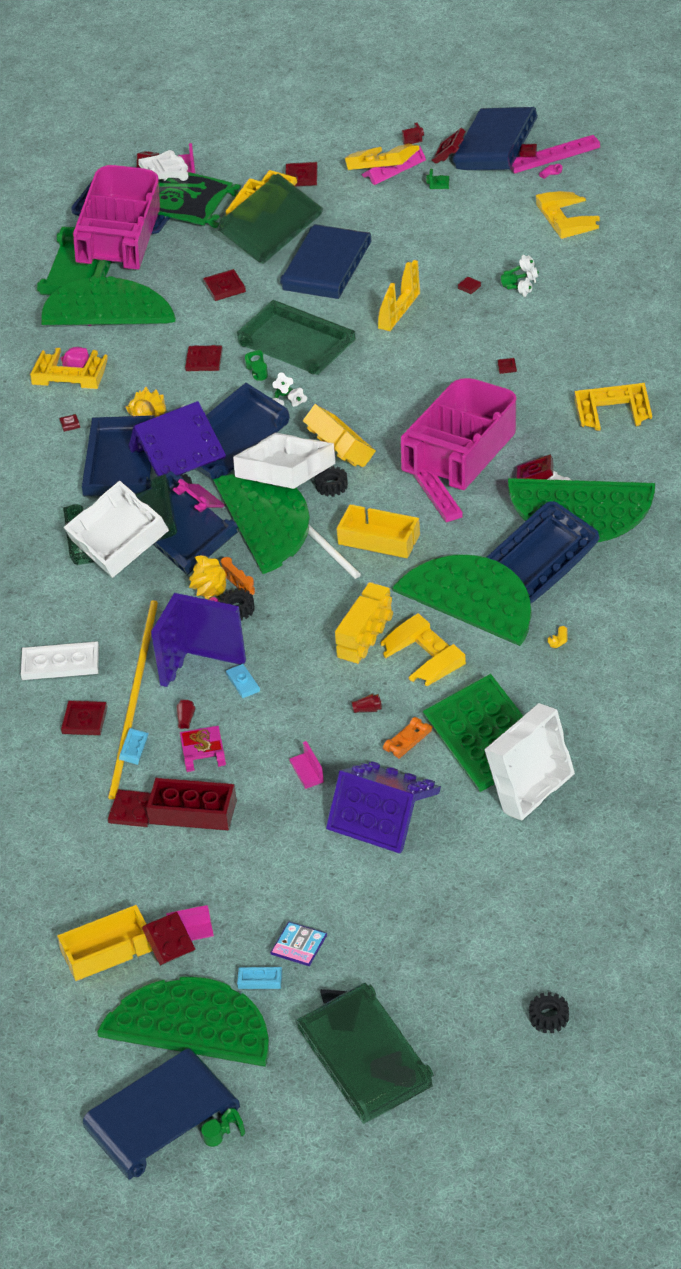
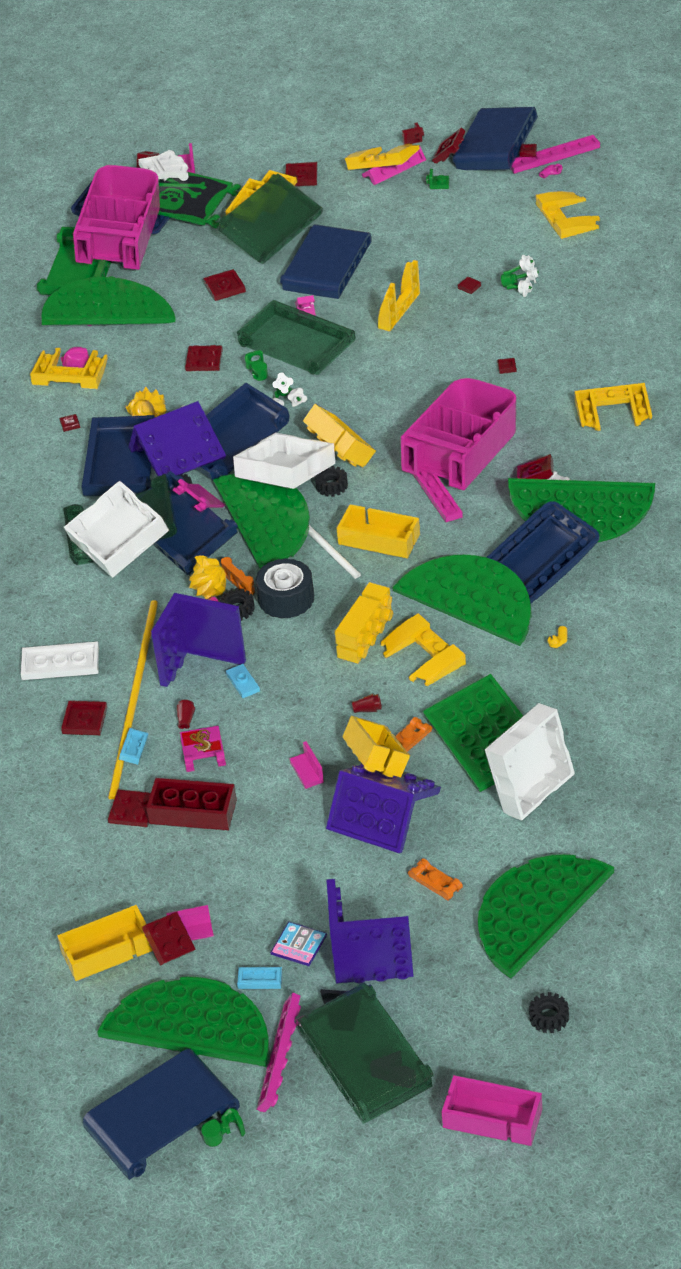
(277, 1058): none -> dark pink plate
(285, 588): none -> black wheel
(306, 304): none -> dark pink slope
(368, 947): none -> dark purple bracket
(376, 747): none -> yellow piece
(435, 879): none -> orange plate
(492, 1110): none -> dark pink piece
(533, 904): none -> green plate

